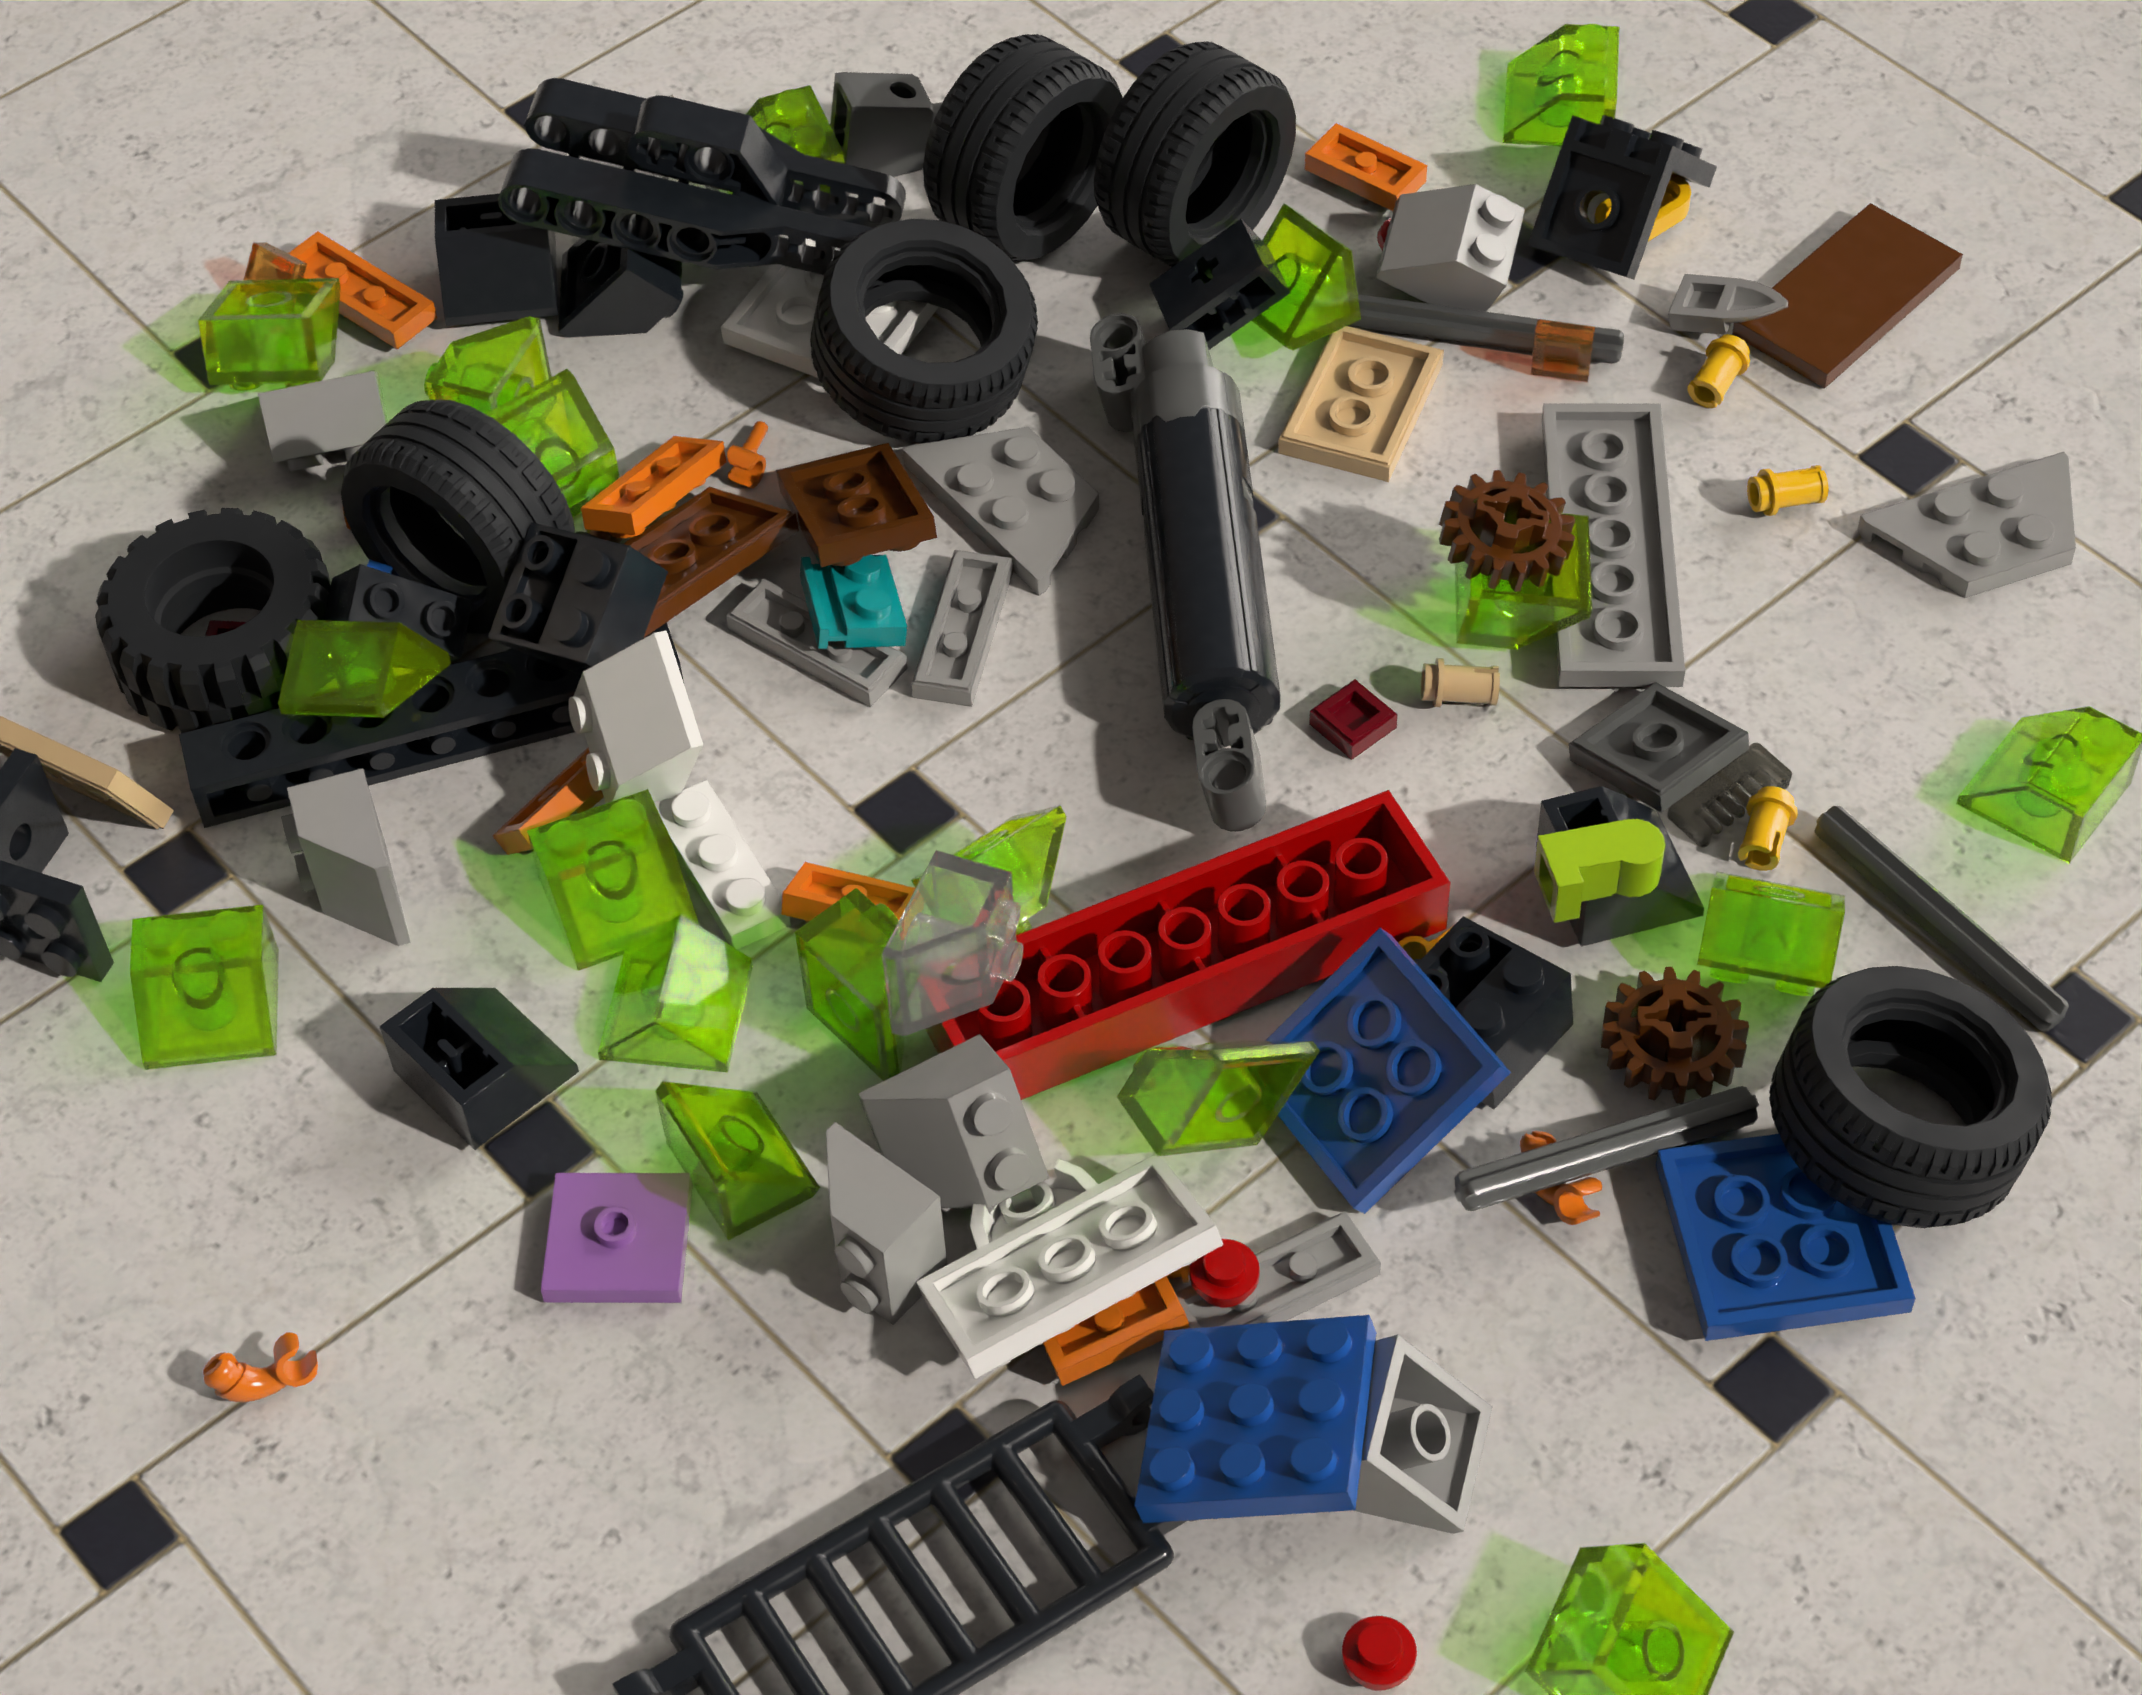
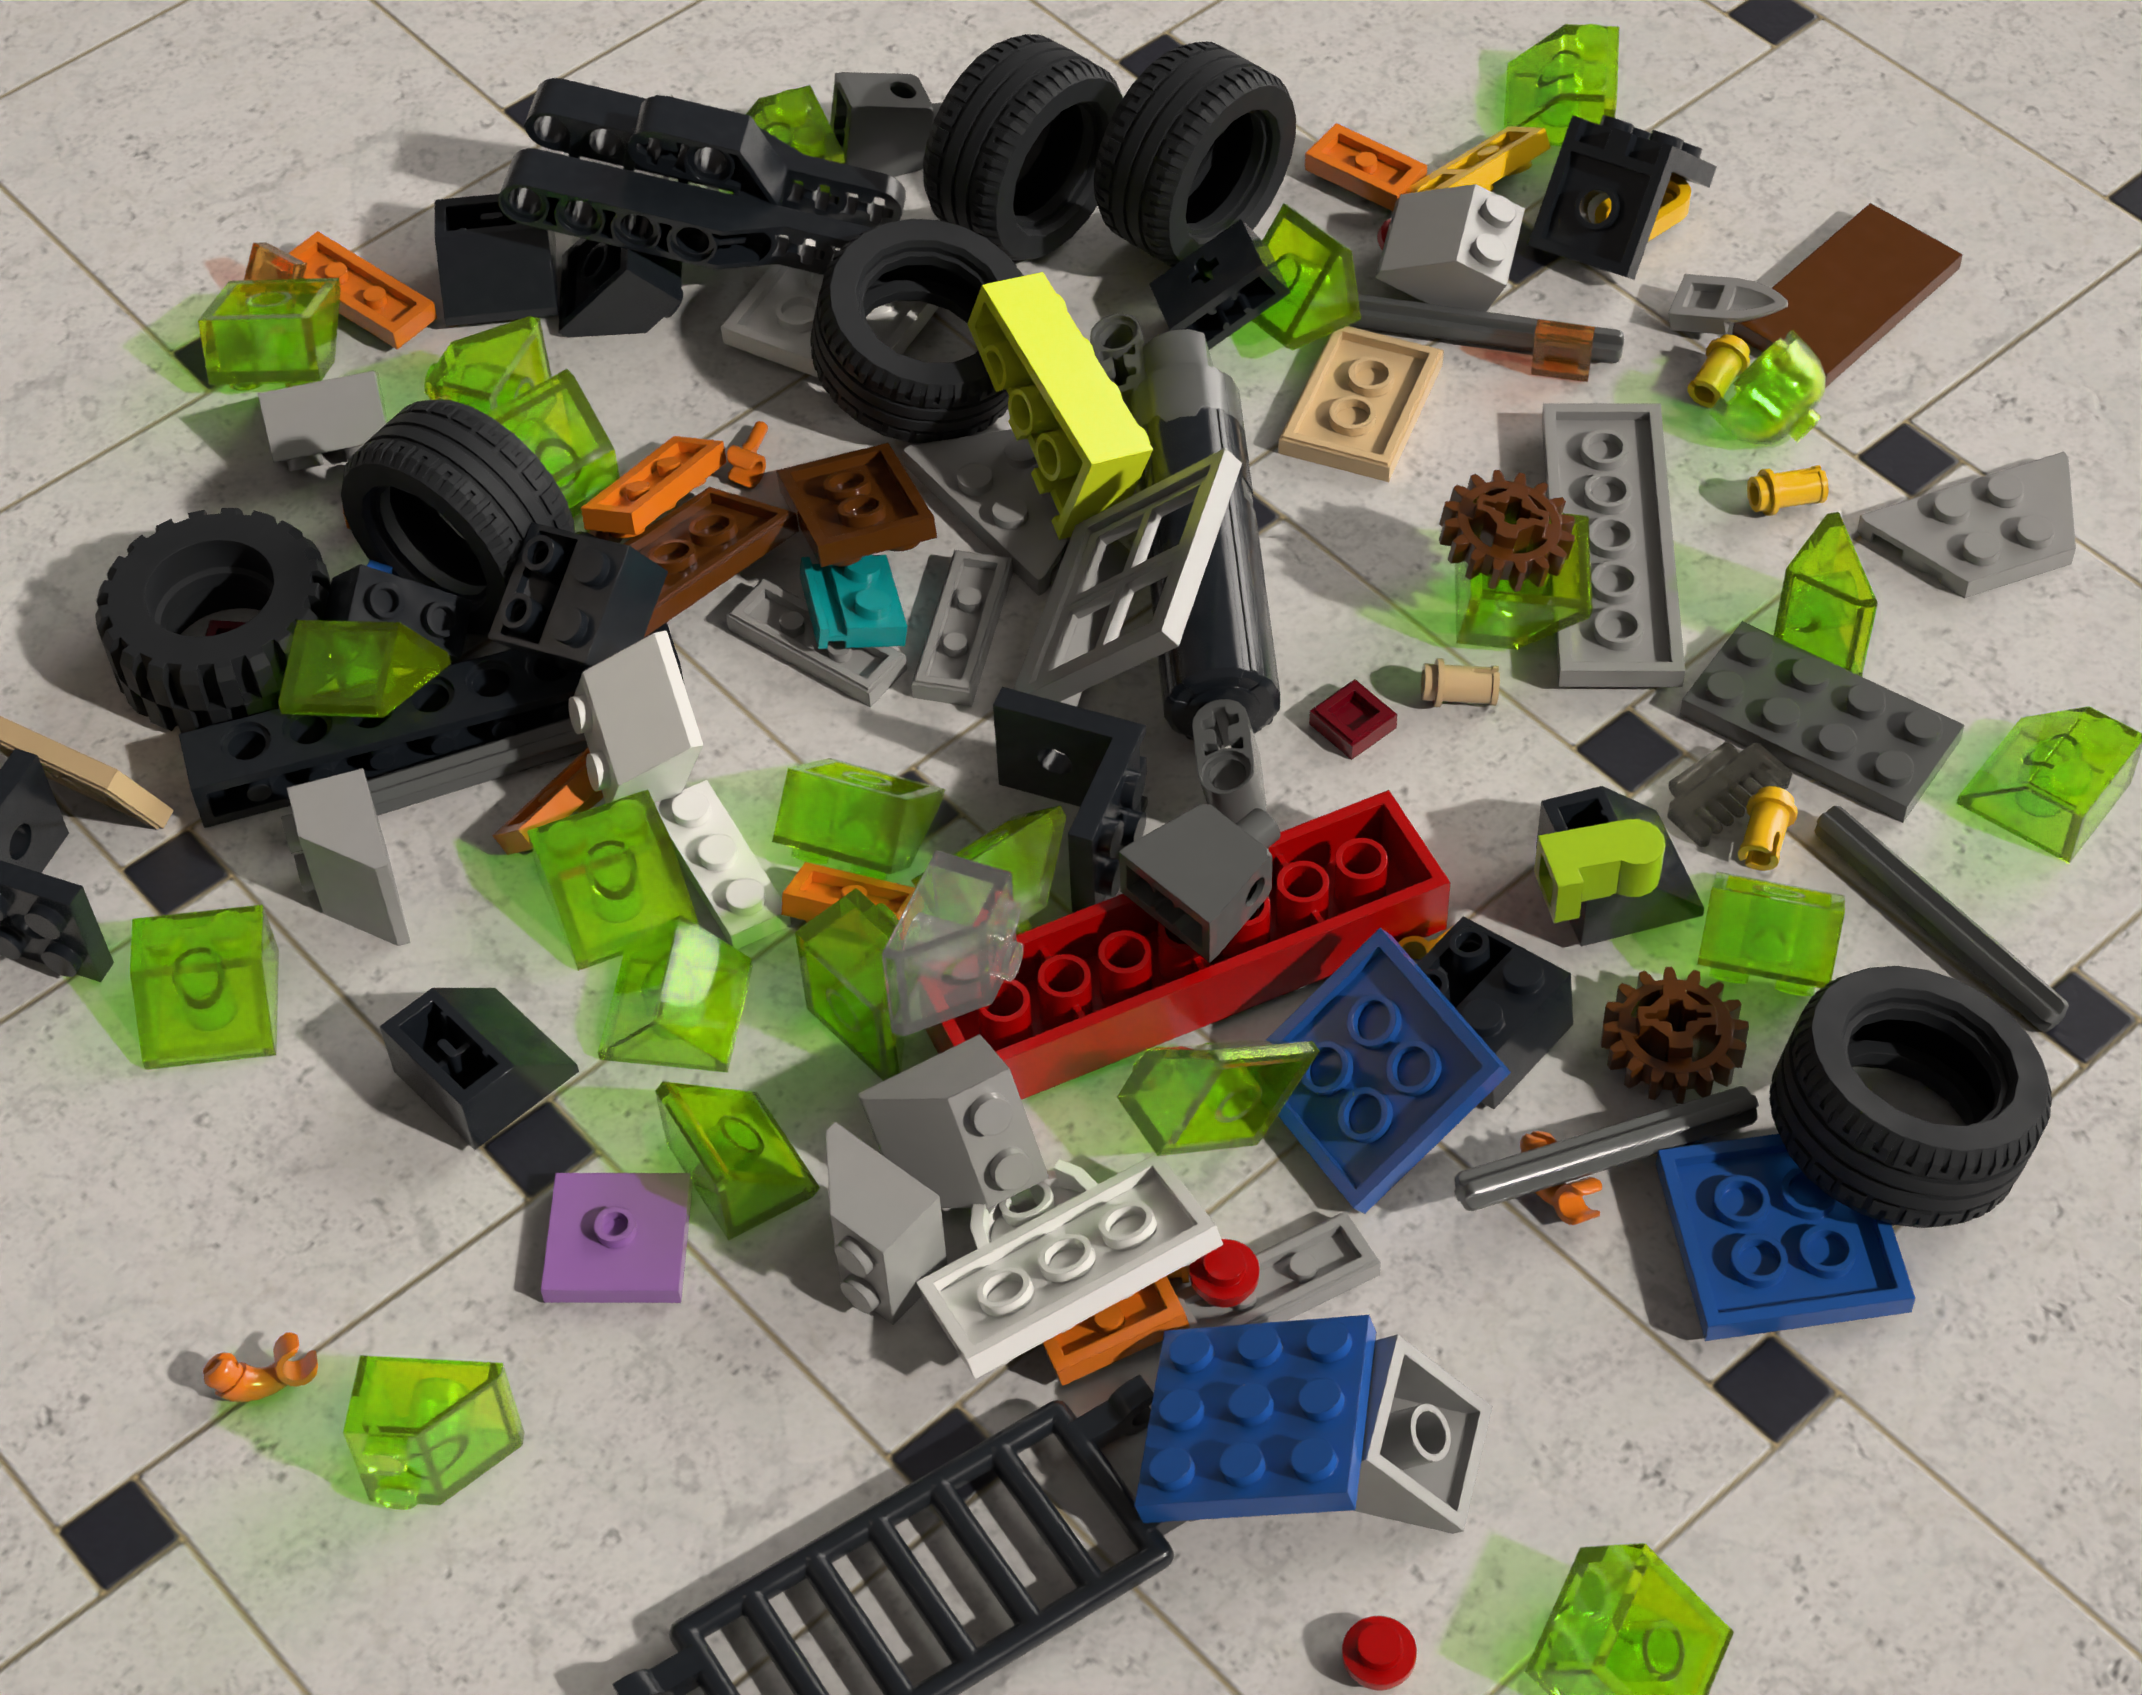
(428, 1427): none -> clear neon green slope
(475, 766): none -> dark grey axle
(855, 816): none -> clear neon green slope
(1058, 399): none -> neon yellow wedge
(1096, 773): none -> black bracket
(1098, 576): none -> light grey window
(1202, 874): none -> dark grey torso
(1496, 157): none -> yellow plate
(1659, 747): dark grey tile -> none
(1775, 395): none -> clear neon green cylinder
(1822, 720): none -> dark grey plate
(1828, 599): none -> clear neon green slope

